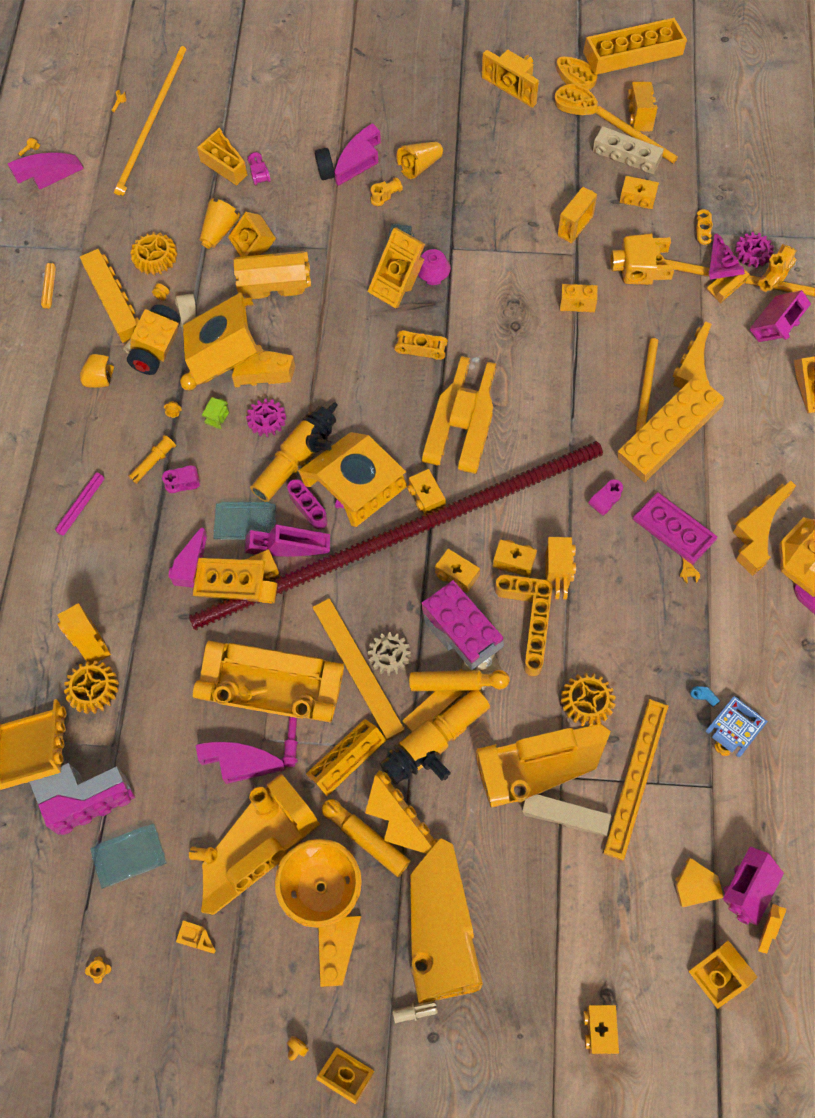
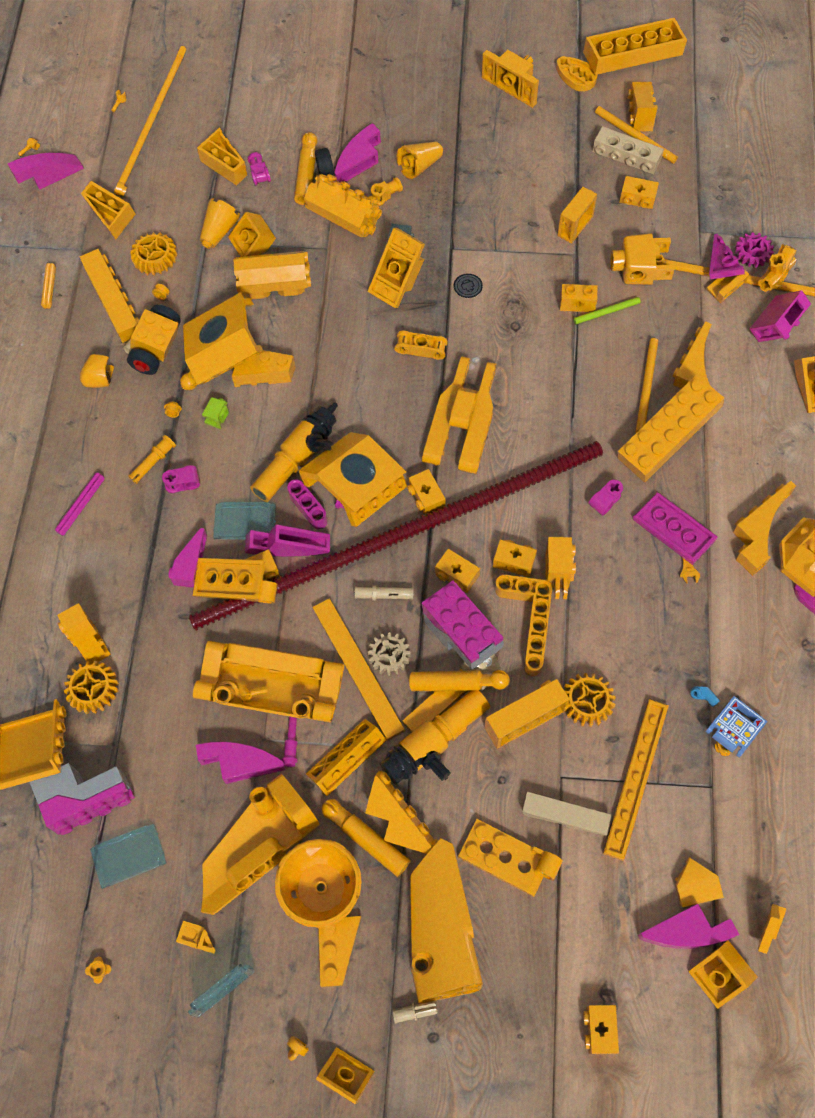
(109, 208): none -> light orange wedge
(185, 308): tan piece -> none
(202, 854): light orange pin -> none
(220, 989): none -> clear light blue piece
(266, 417): dark pink gear -> none
(305, 167): none -> light orange piece
(343, 205): none -> light orange brick
(383, 593): none -> tan pin
(435, 267): dark pink cone -> none
(468, 285): none -> sticker
(526, 713): none -> light orange brick
(539, 762): light orange panel -> none
(541, 862): none -> light orange hinge
(584, 103): light orange piece -> none
(607, 310): none -> lime bar
(689, 931): none -> dark pink slope
(704, 232): light orange piece -> none
(752, 886): dark pink piece -> none

